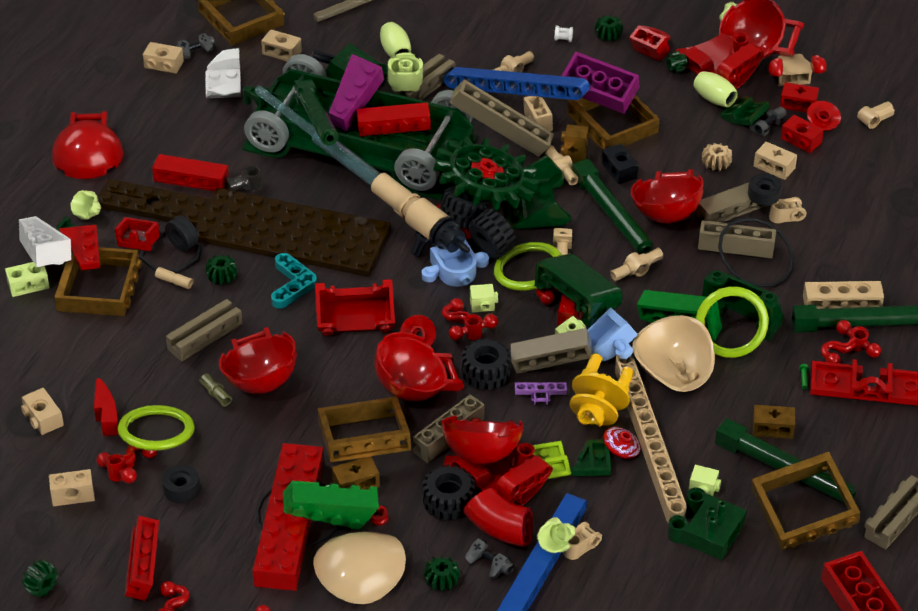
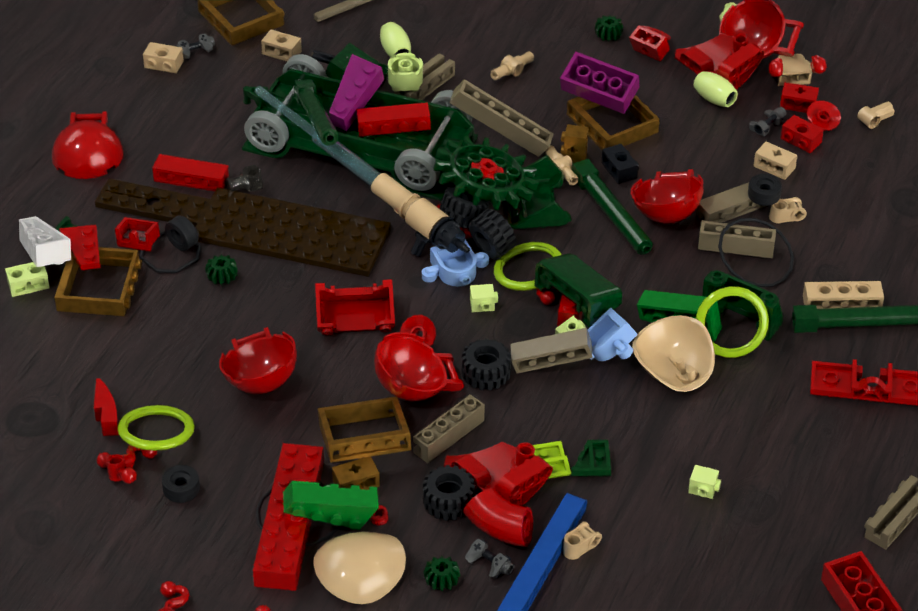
(40, 578): dark green gear -> none
(42, 411): tan brick -> none
(71, 487): tan brick -> none
(85, 205): yellowish green hair -> none
(142, 558): red brick -> none
(171, 277): tan piece -> none
(203, 330): dark tan brick -> none
(215, 389): olive pin -> none
(223, 75): white piece -> none
(304, 281): teal beam -> none
(473, 322): red piece -> none
(481, 440): red windscreen -> none
(519, 83): blue beam -> none
(538, 111): tan brick -> none
(549, 389): medium lavender piece -> none
(555, 535): yellowish green hair -> none
(562, 241): tan bracket -> none
(563, 33): white bush -> none
(599, 395): yellow piece -> none
(621, 442): red dish -> none
(636, 264): tan pin -> none
(652, 443): tan beam -> none
(676, 62): dark green gear -> none
(713, 526): dark green piece -> none
(717, 156): tan gear -> none
(735, 438): dark green brick -> none
(745, 111): dark green slope -> none
(773, 421): pearl gold brick -> none
(795, 473): pearl gold window -> none
(804, 368): green piece -> none
(857, 343): red piece -> none

